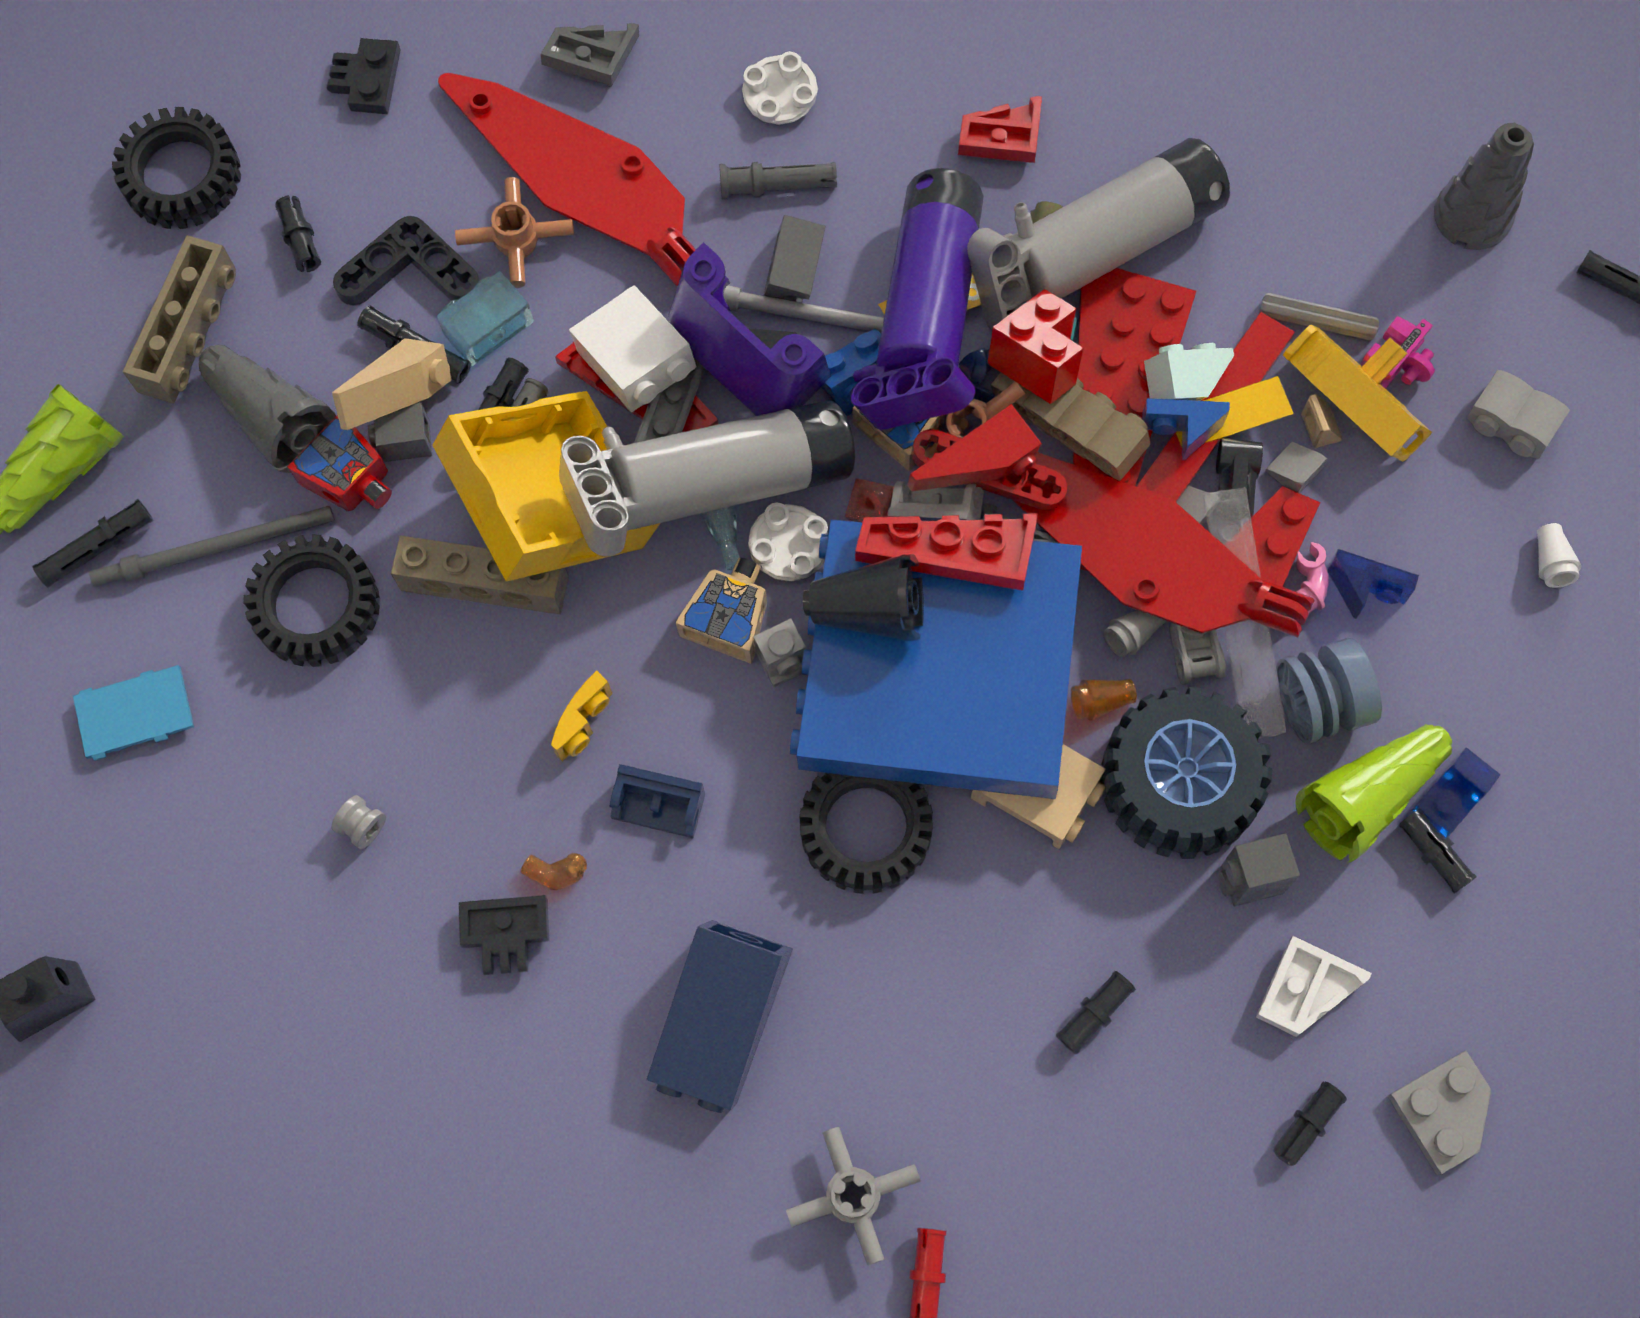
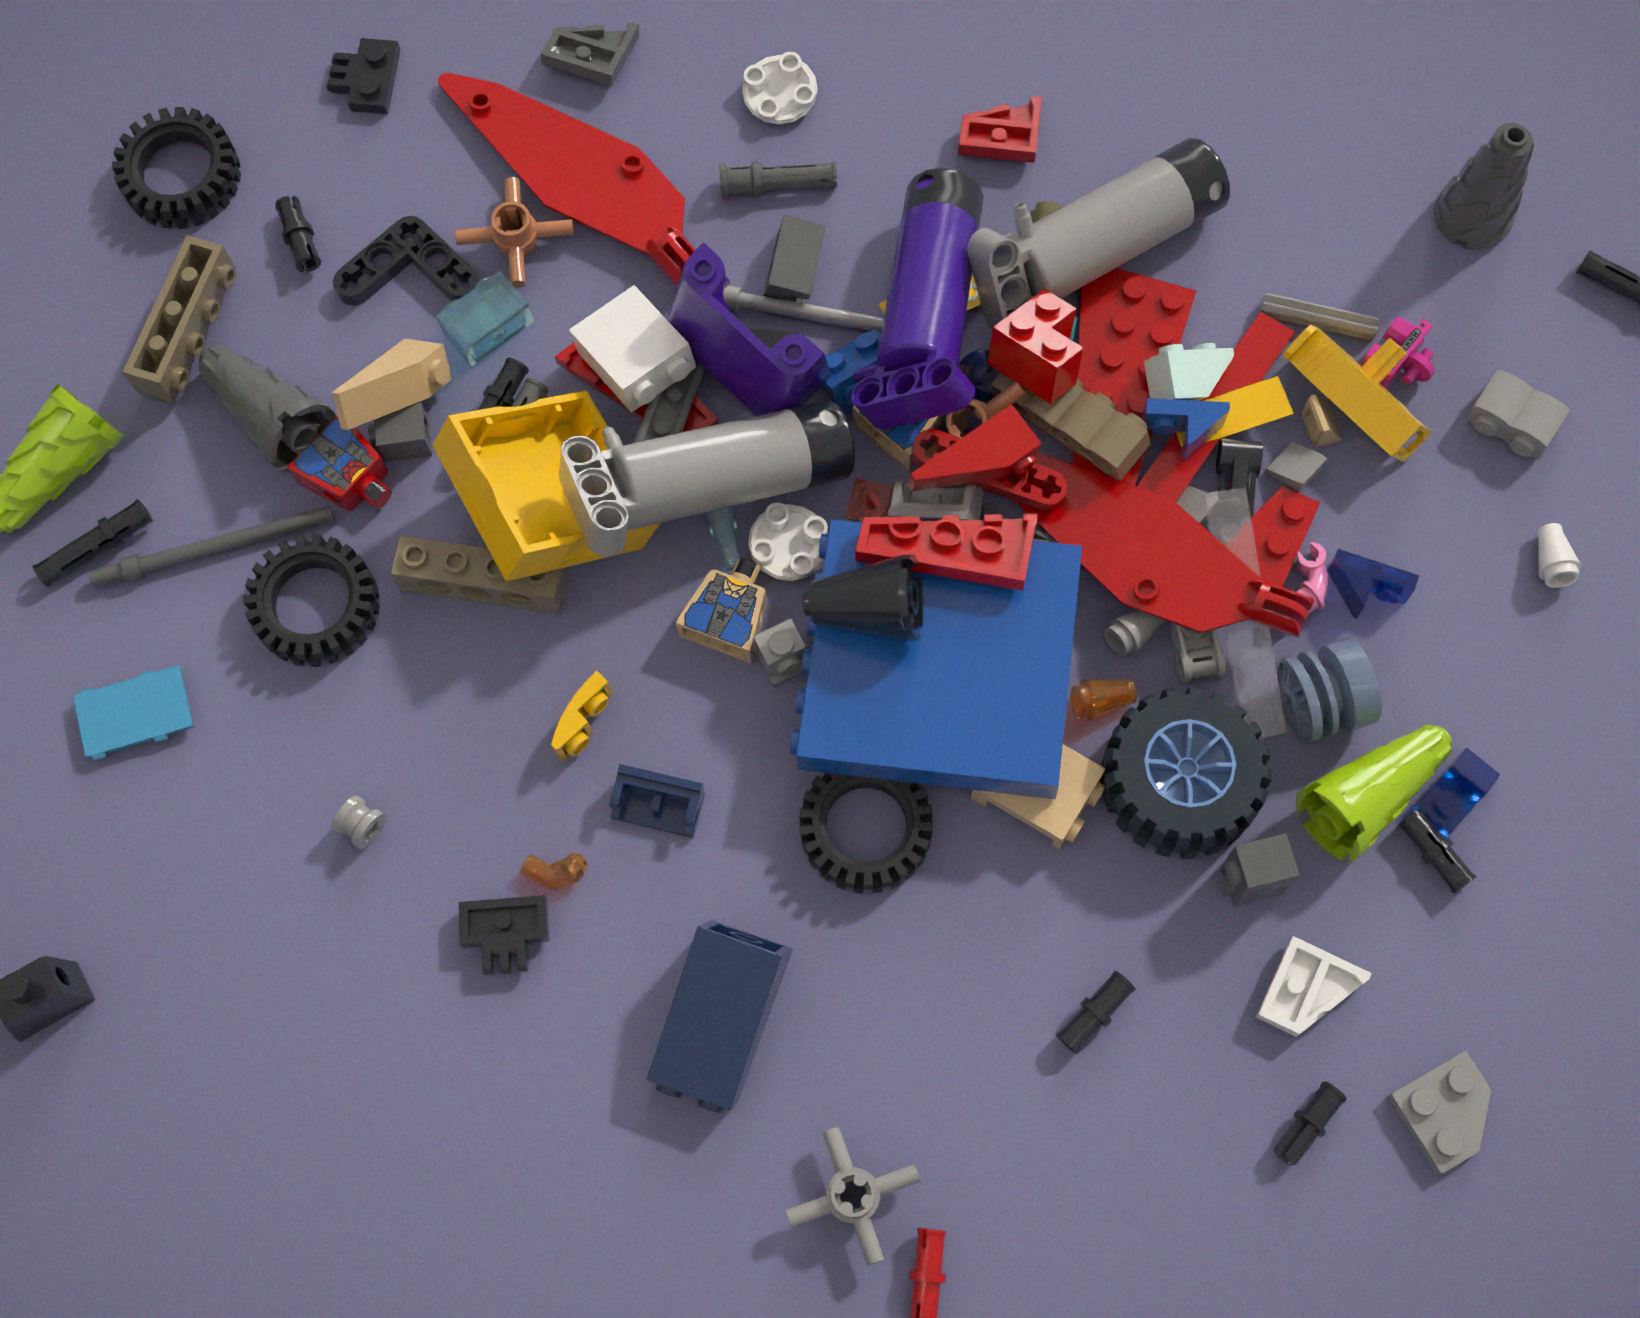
(395, 331): black pin -> none

